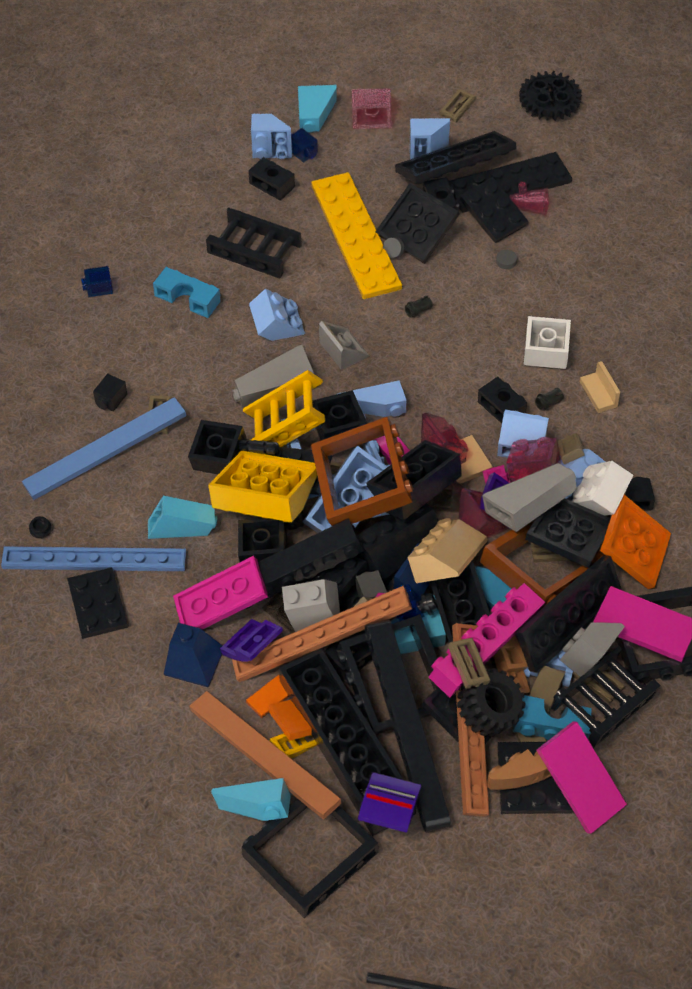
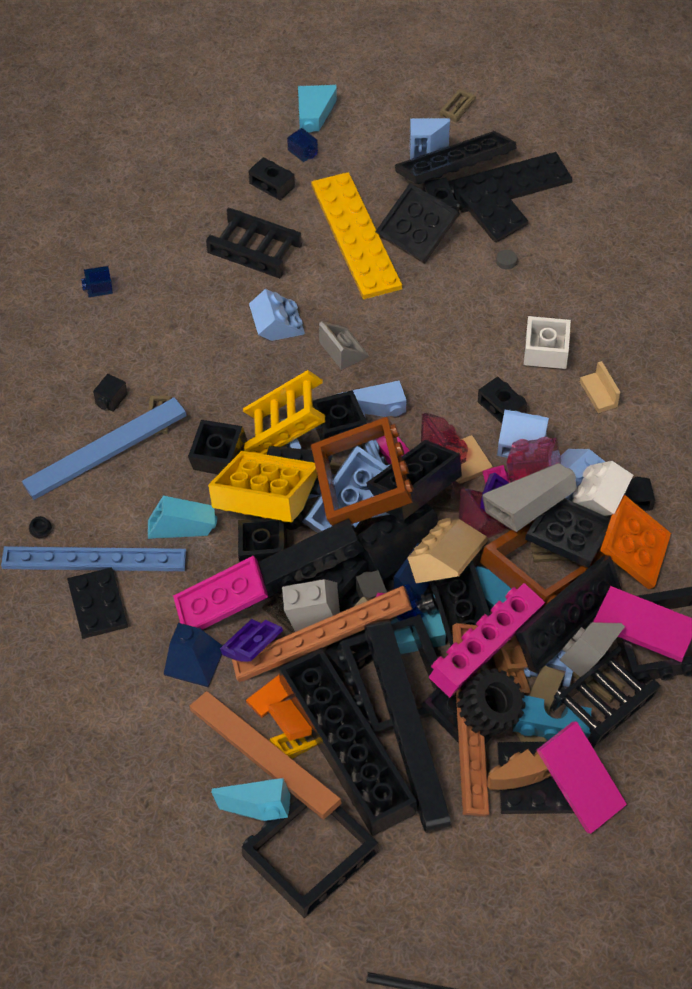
(172, 284): dark azure arch -> none
(259, 446): black axle -> none
(270, 137): light blue slope -> none
(270, 376): light grey slope -> none
(371, 108): clear pink slope -> none
(389, 802): dark purple slope -> none
(394, 247): dark grey tile -> none
(418, 306): pearl dark grey pin -> none
(460, 663): dark tan tile -> none
(533, 201): clear pink piece -> none
(537, 98): black gear -> none
(543, 401): pearl dark grey pin -> none
(570, 448): dark tan tile -> none

